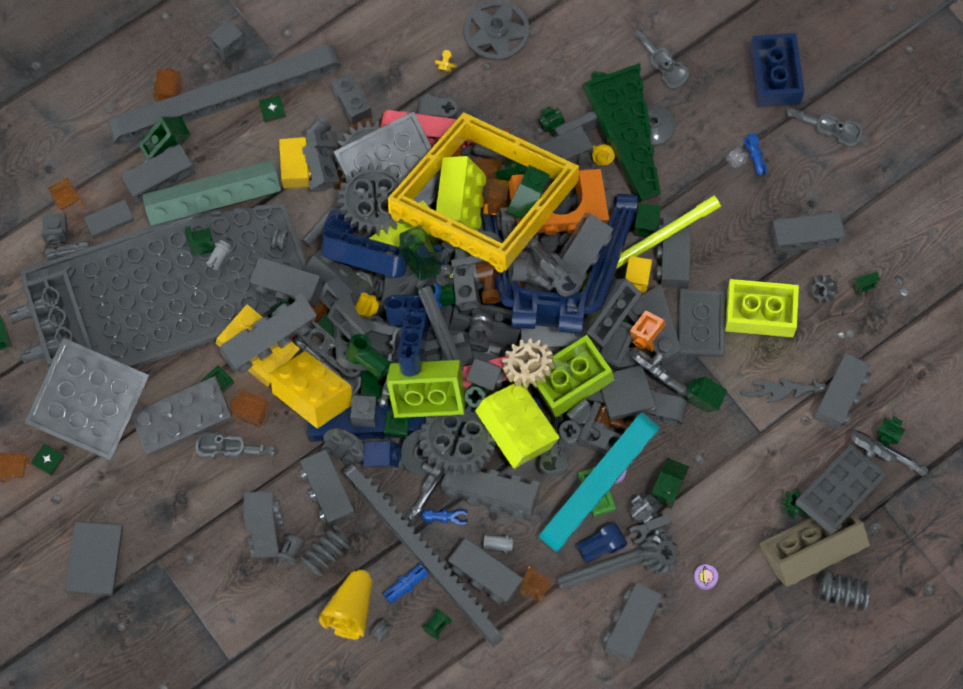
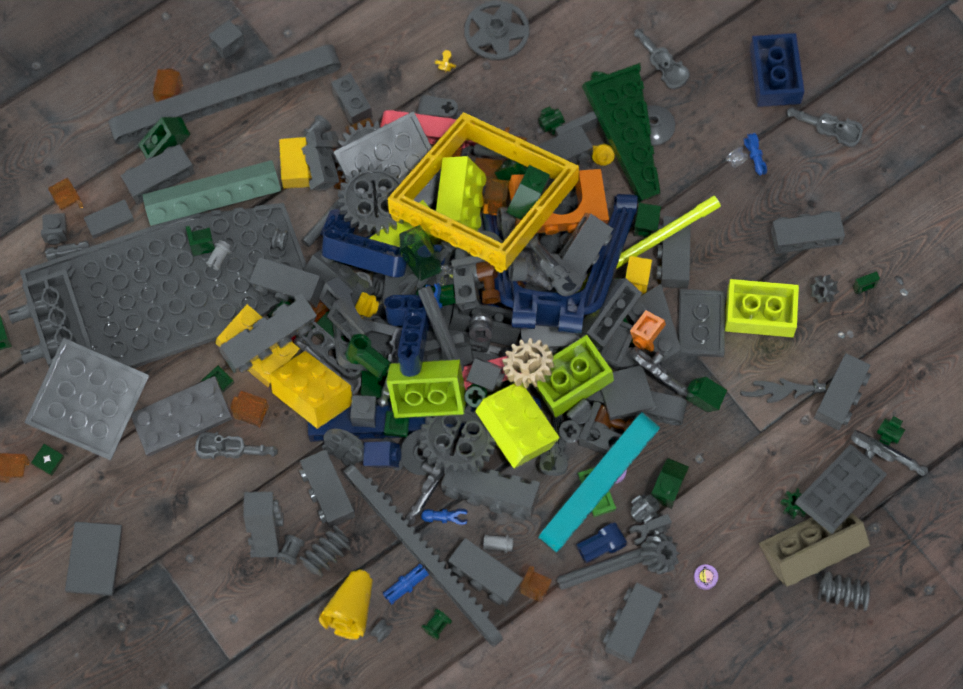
(272, 108): dark green tile -> none

